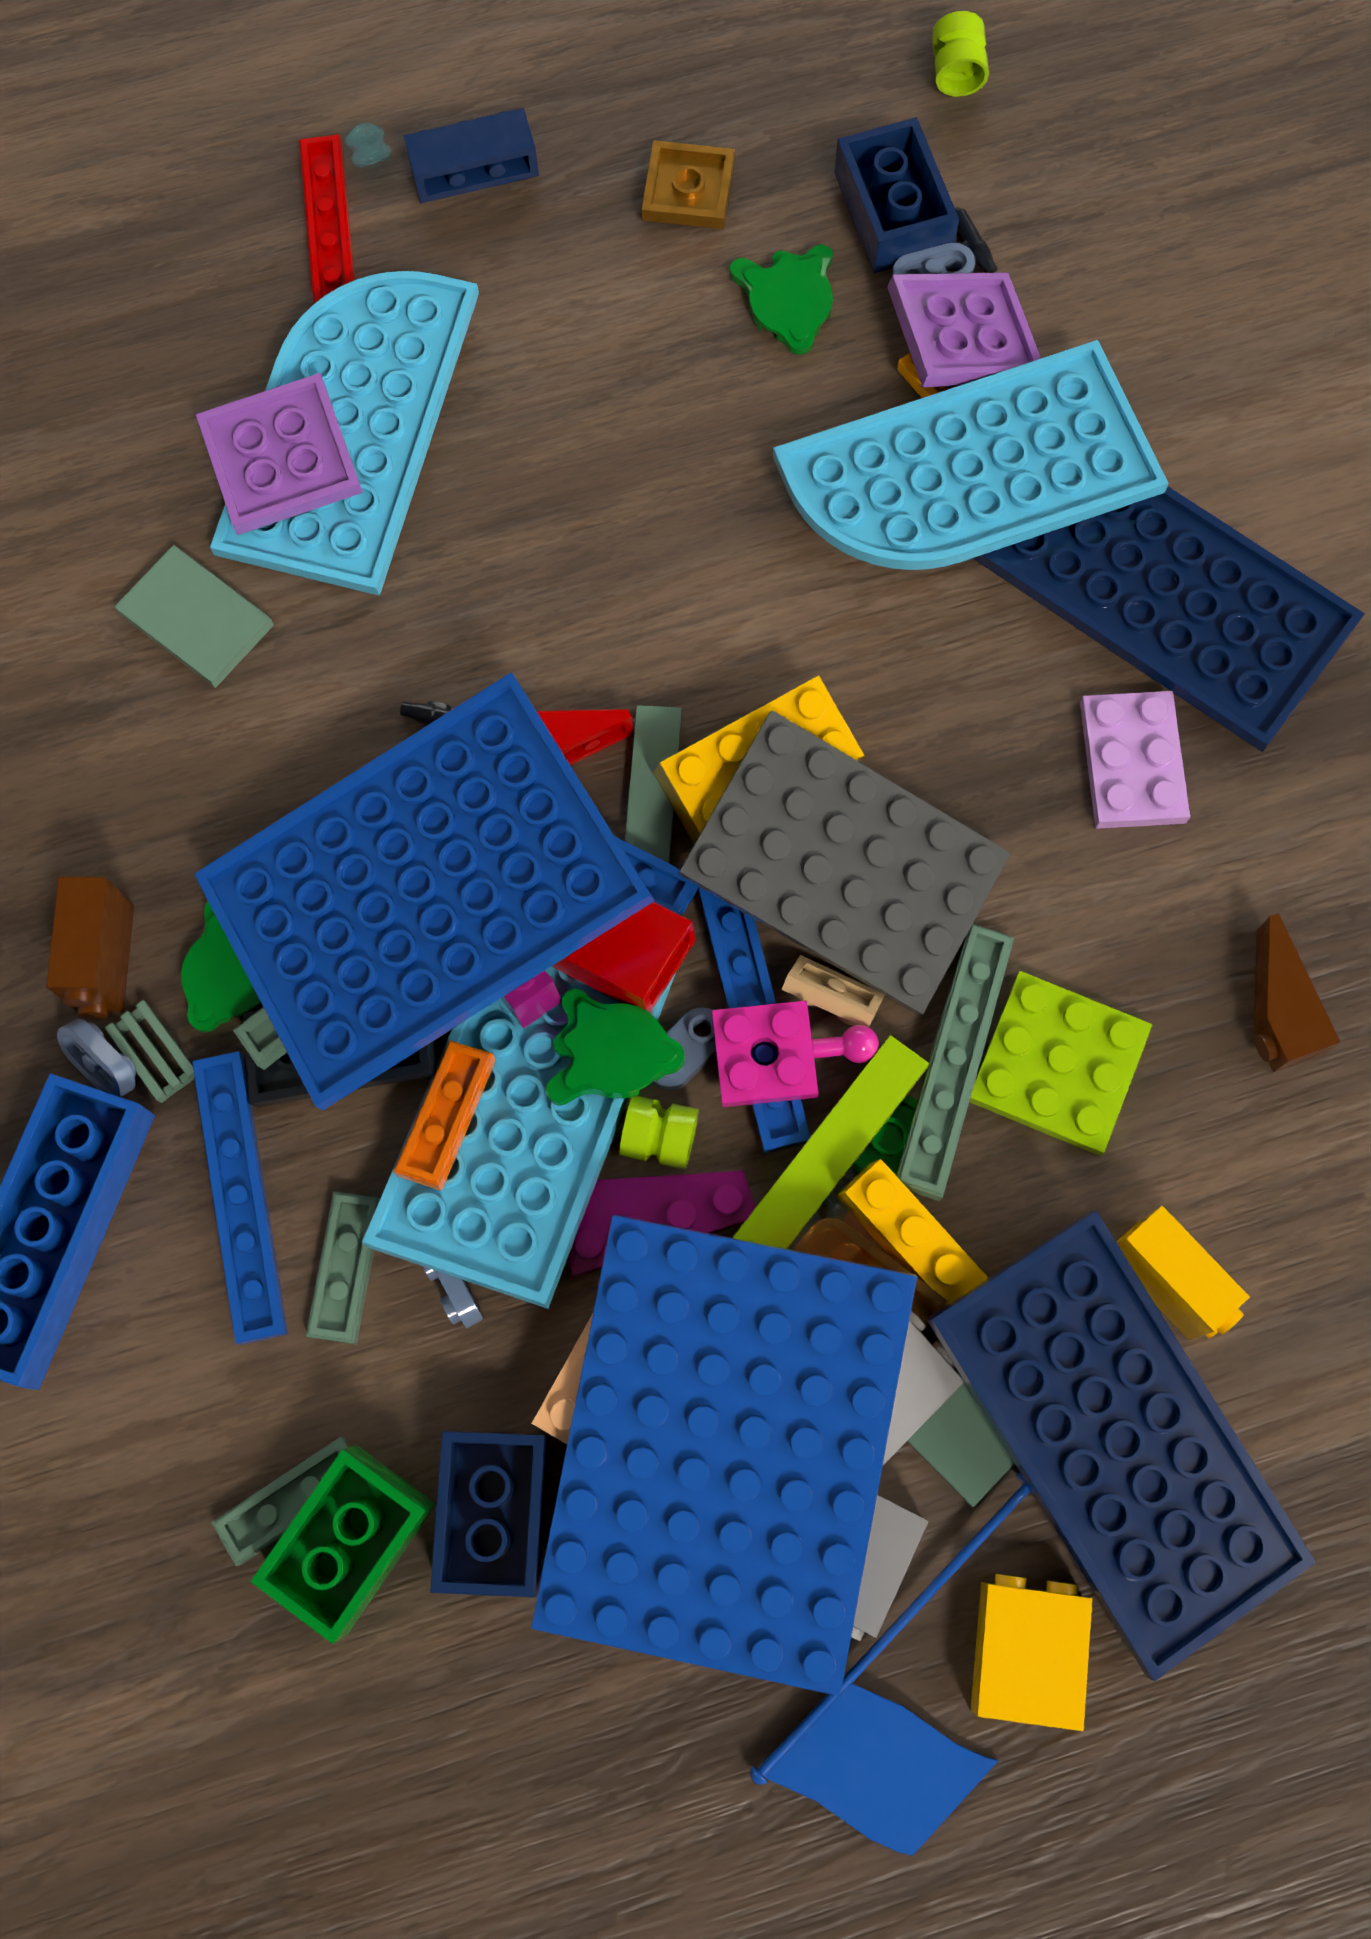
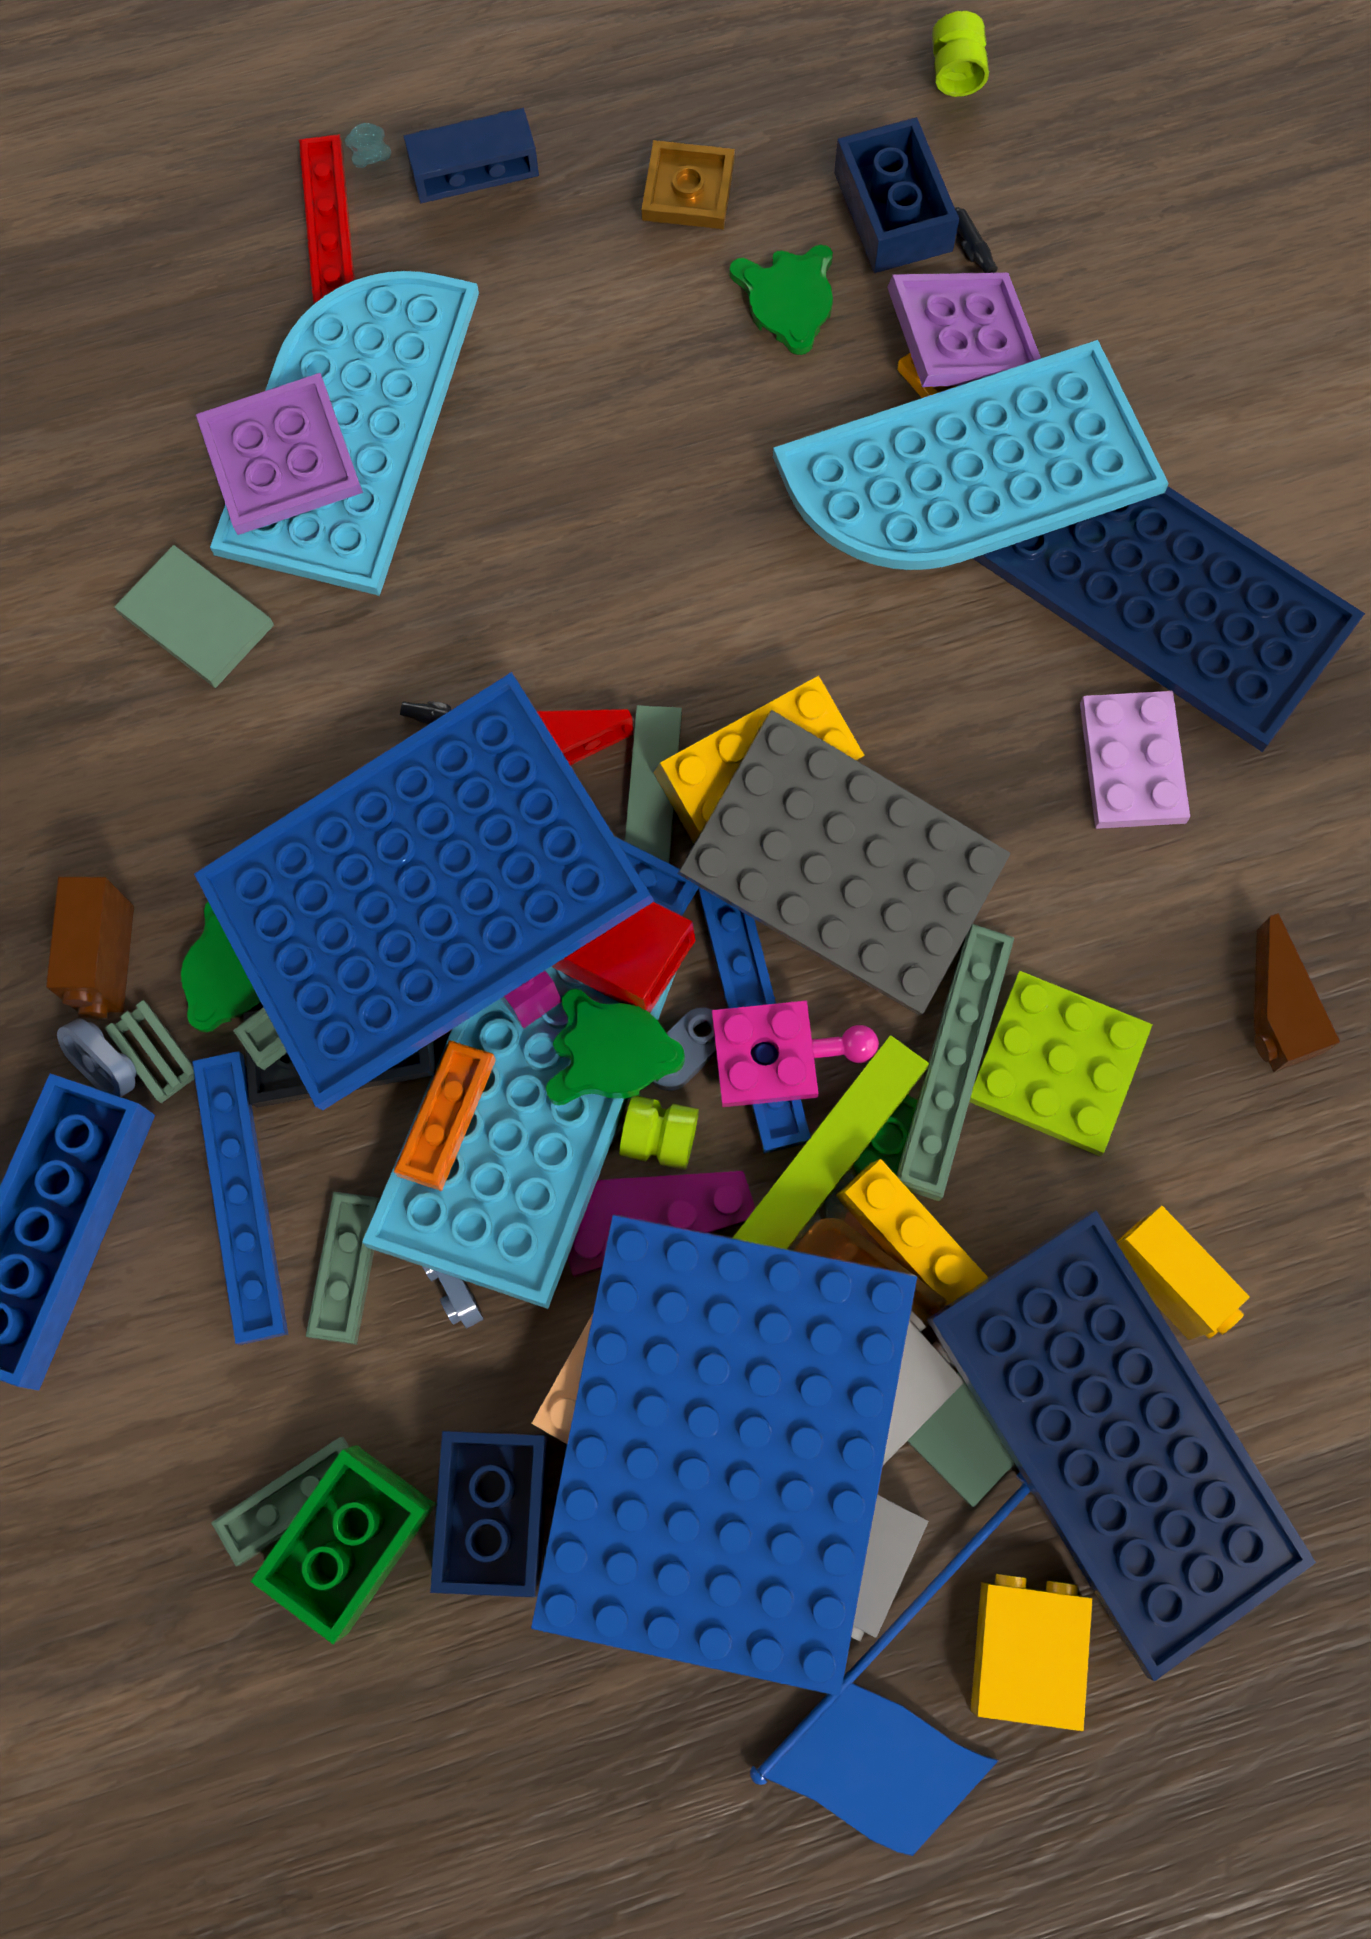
(833, 992): tan plate -> none
(937, 260): sand blue plate -> none

